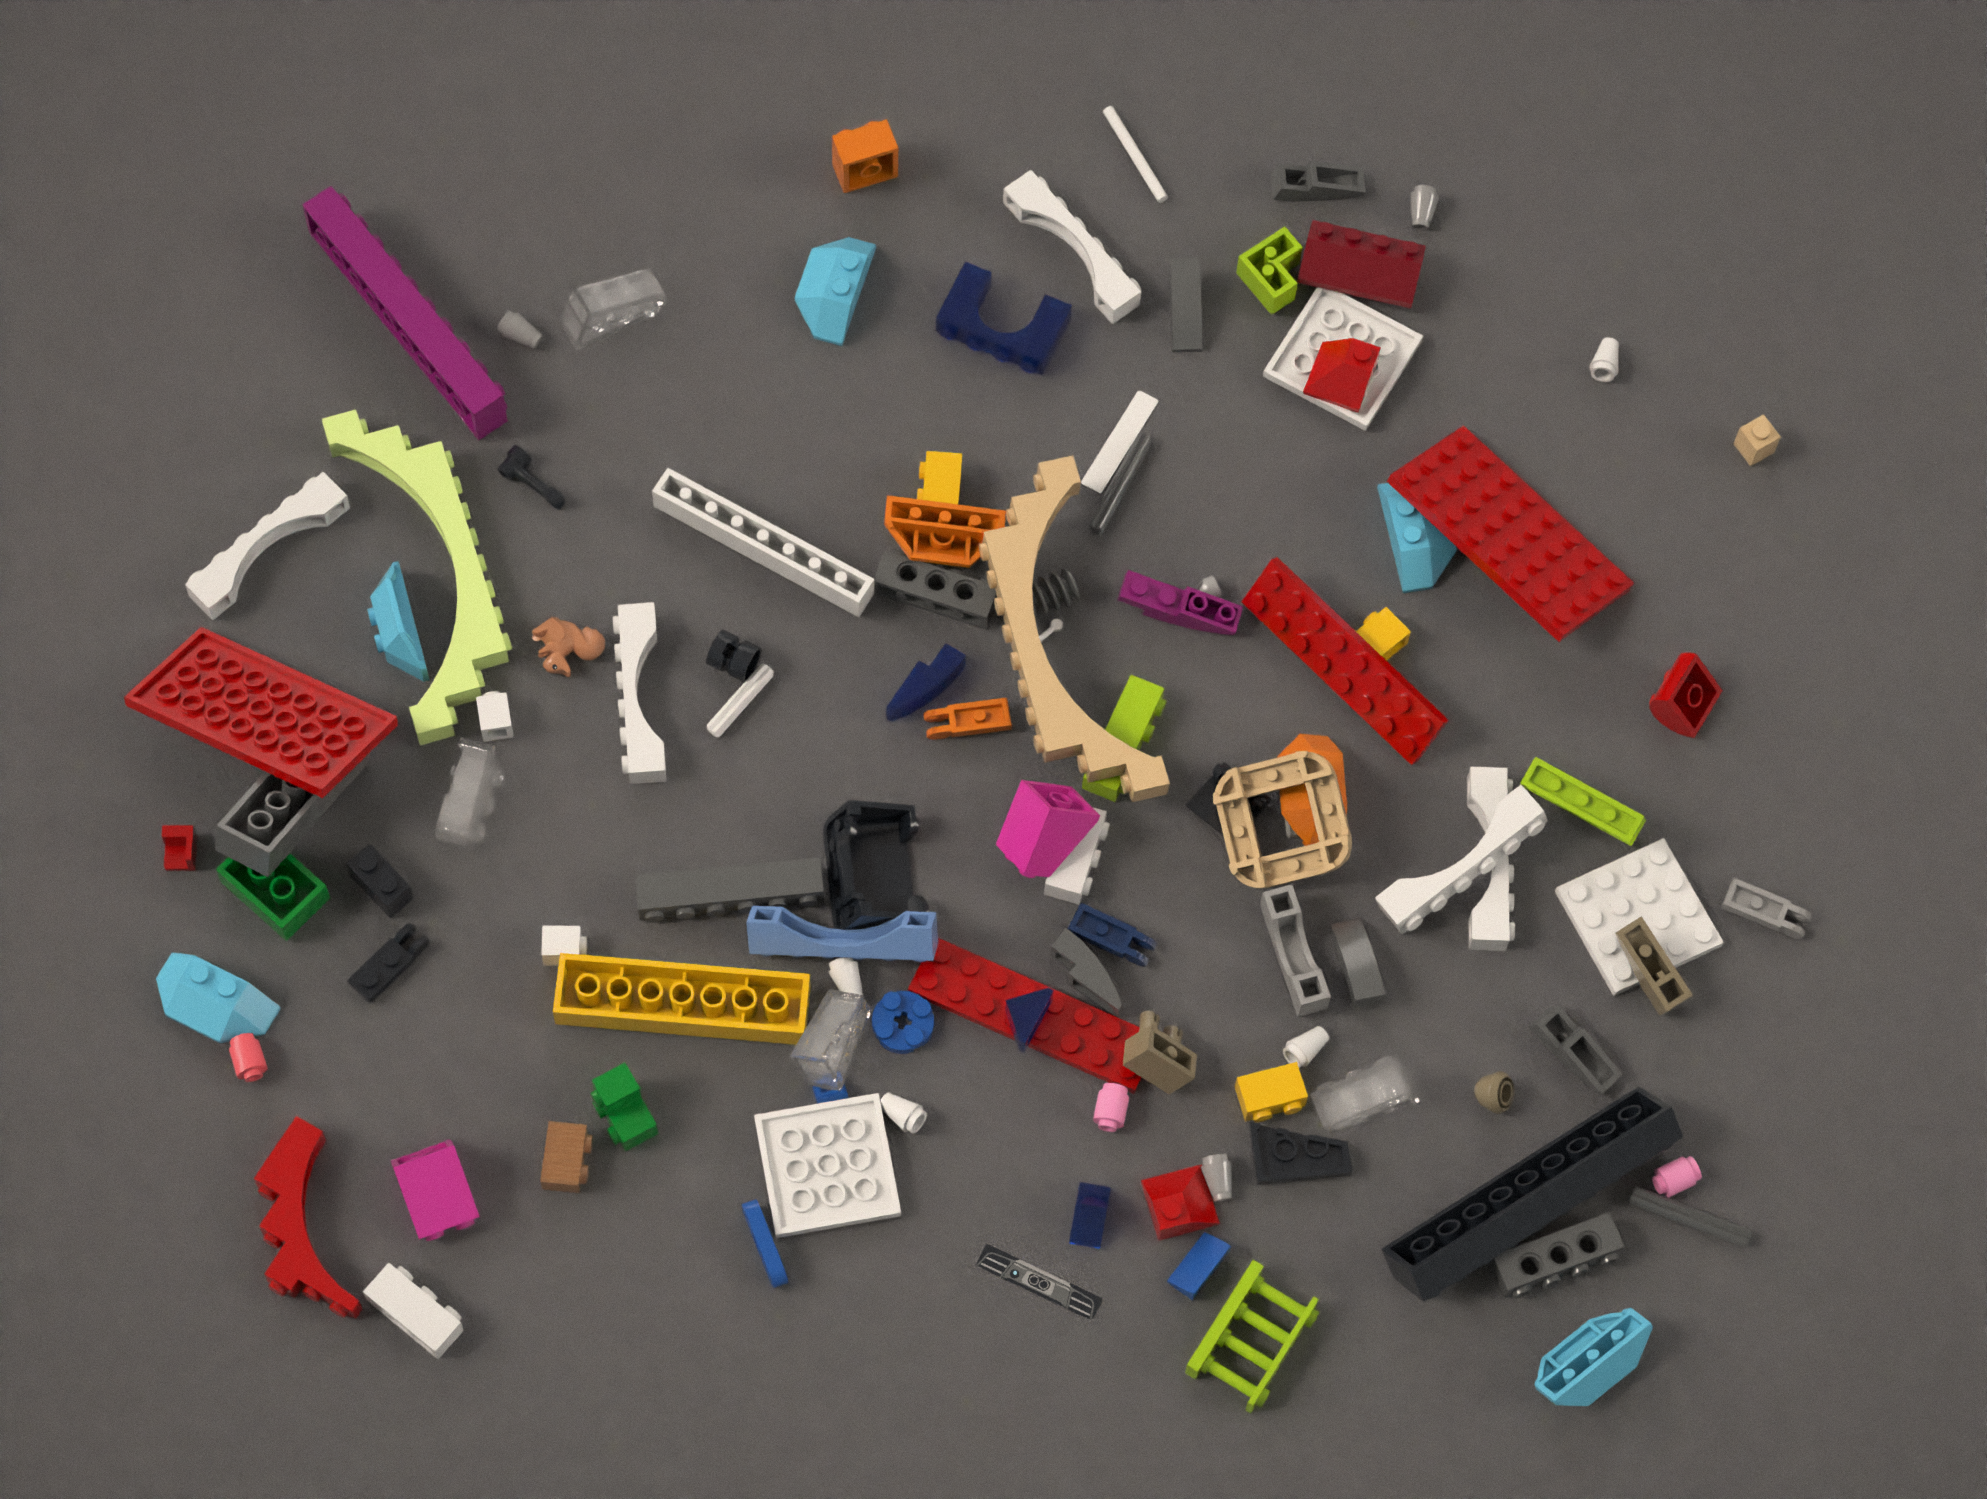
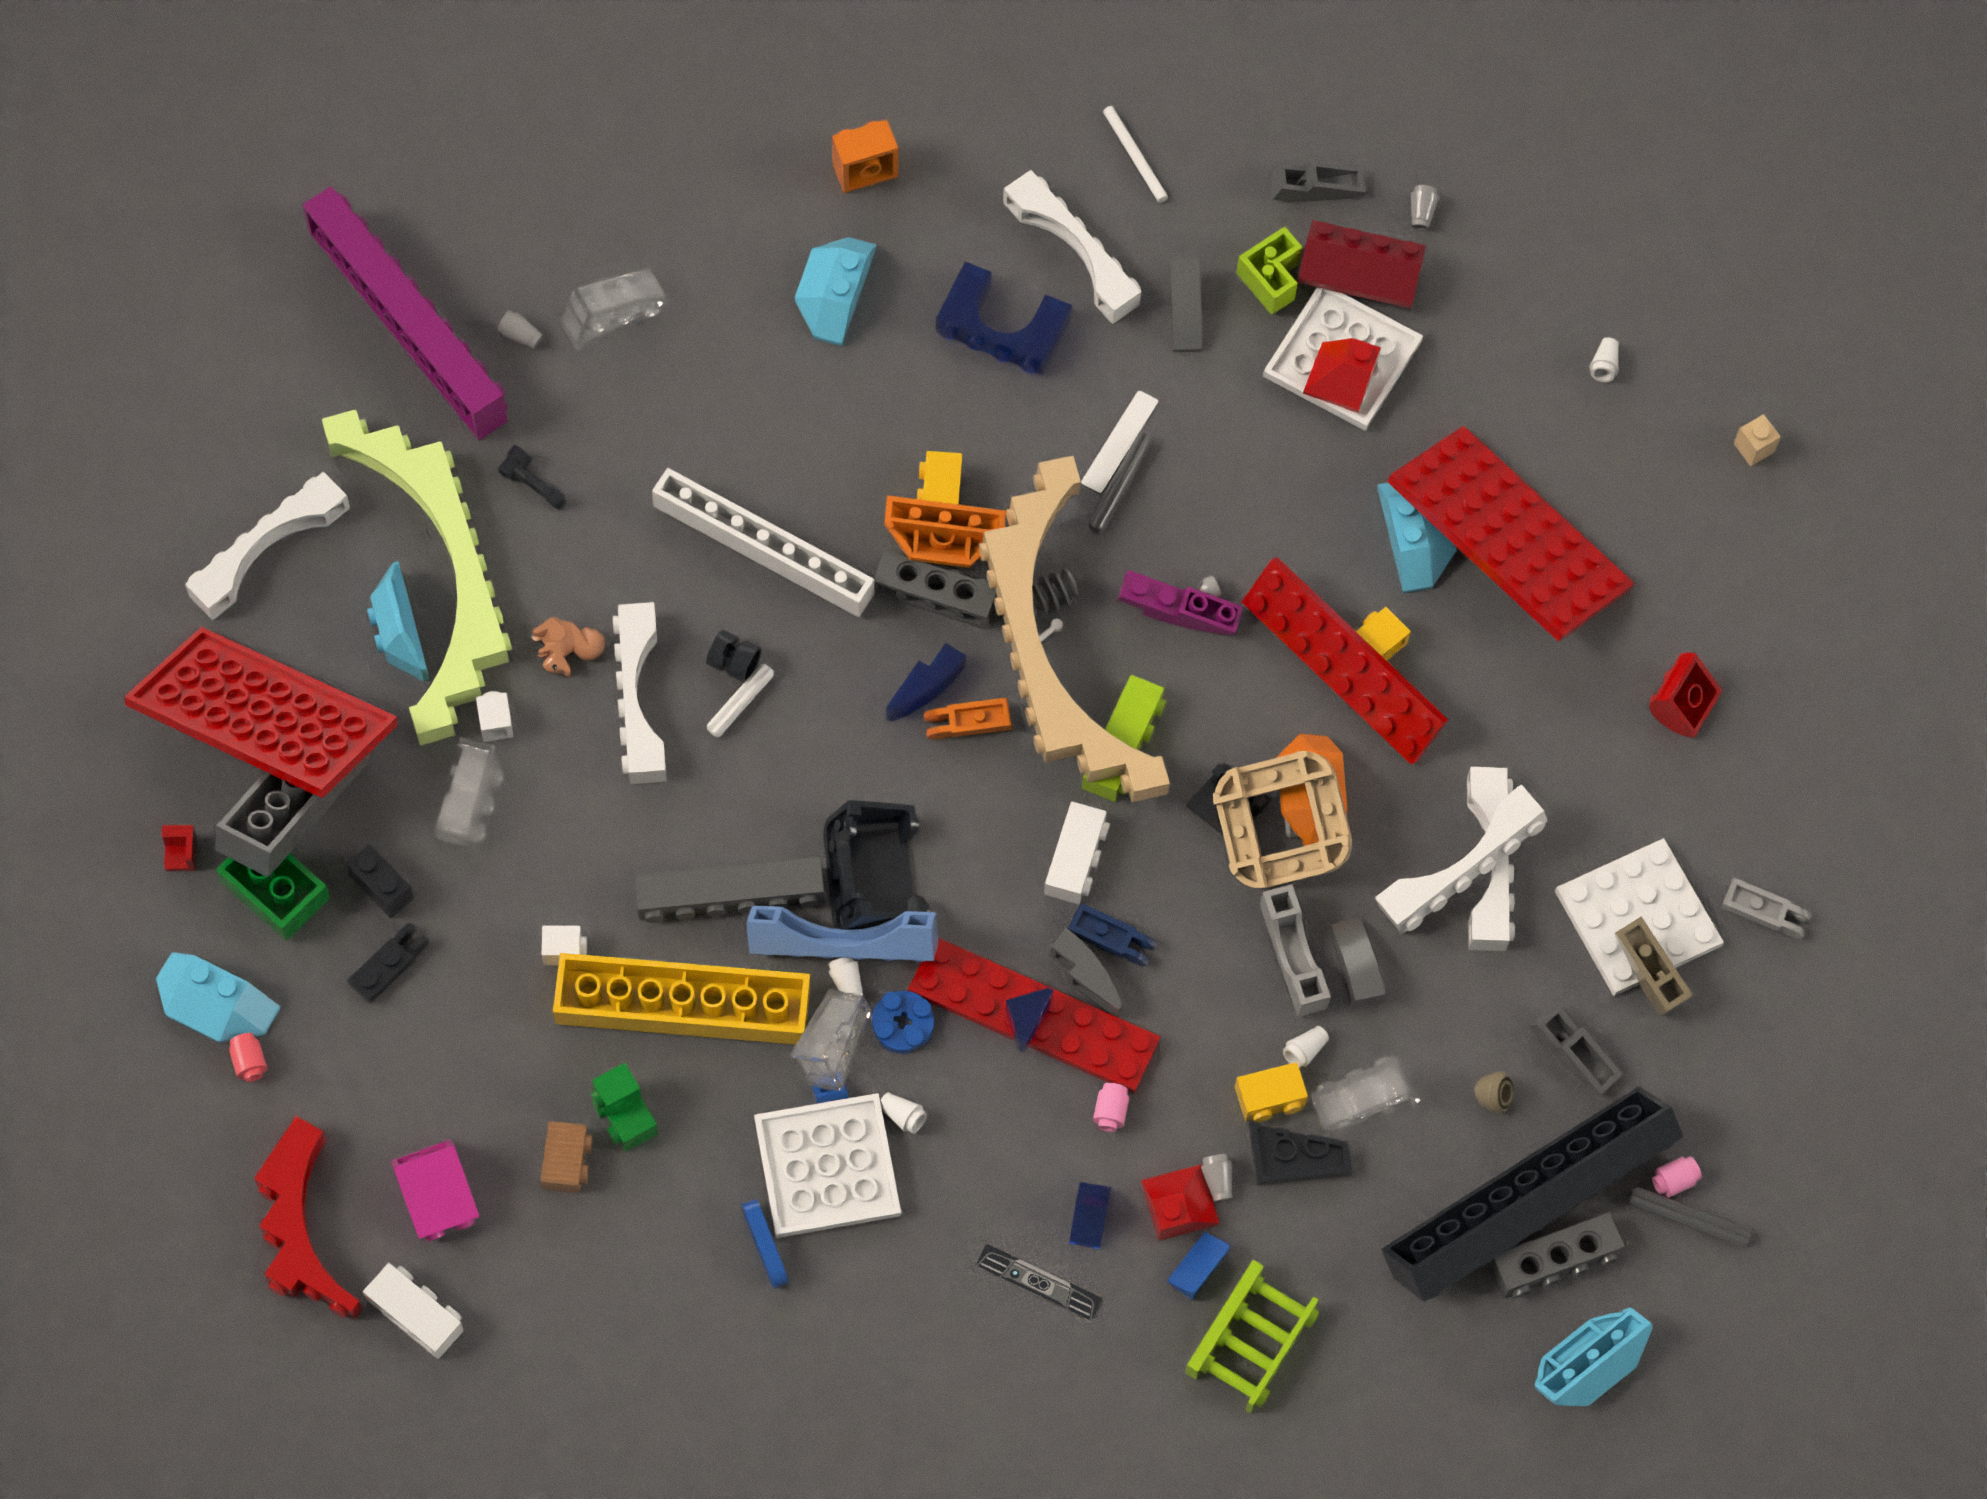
(1044, 827): dark pink slope -> none
(1159, 1055): dark tan brick -> none
(1583, 801): lime fence -> none

